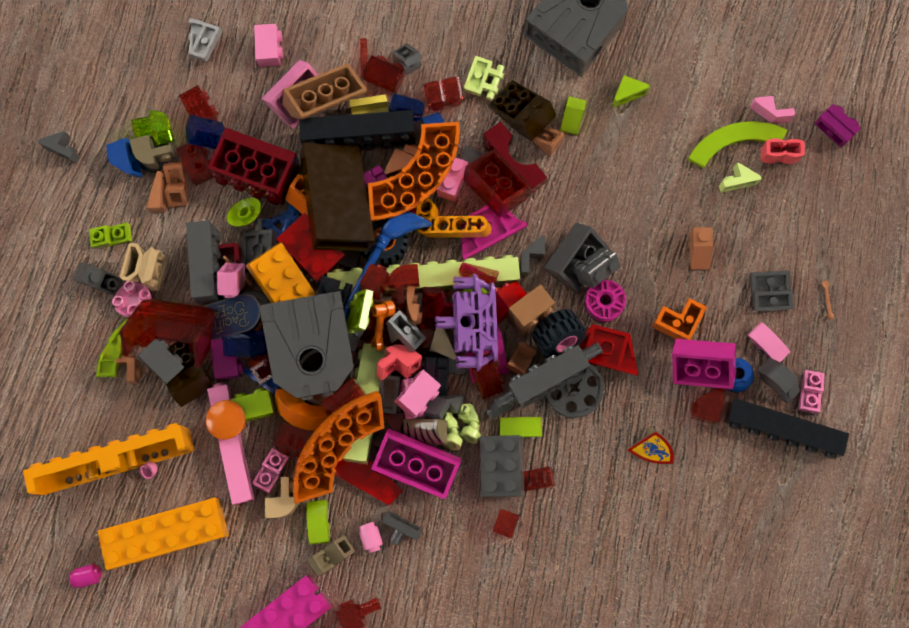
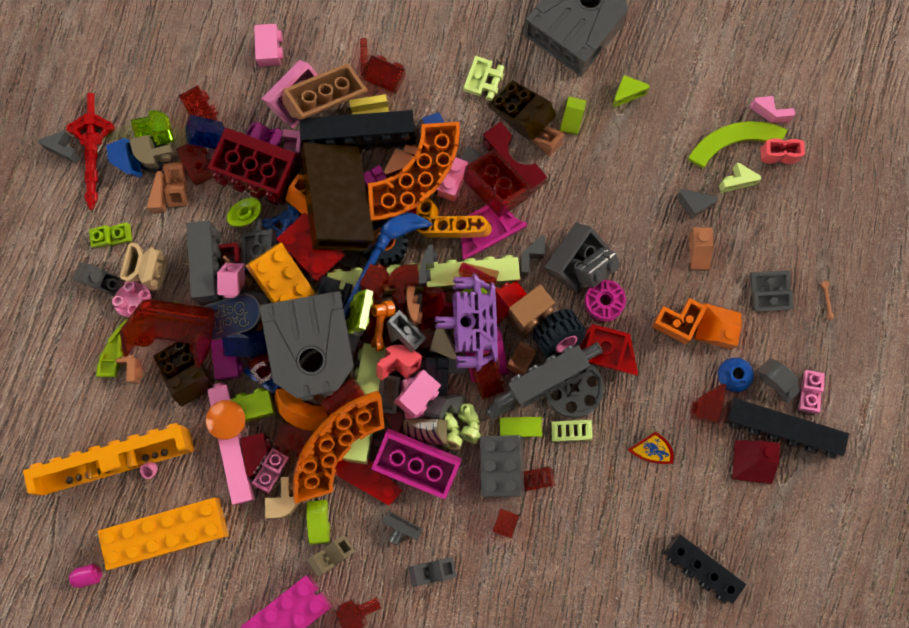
(90, 141): none -> red bar
(161, 361): dark grey brick -> none
(202, 39): light grey wing -> none
(255, 450): none -> dark red slope
(261, 132): none -> magenta brick
(292, 141): none -> bright pink panel
(370, 537): bright pink brick -> none
(403, 103): clear blue leg -> none
(408, 58): dark grey slope -> none
(427, 262): none -> dark grey slope
(432, 572): none -> dark grey slope
(443, 93): clear red brick -> none
(588, 429): none -> yellowish green slope
(695, 202): none -> dark grey slope
(704, 363): dark pink brick -> none
(704, 569): none -> black brick
(719, 327): none -> orange slope
(755, 461): none -> dark red slope
(768, 342): bright pink slope -> none
(837, 125): magenta brick -> none

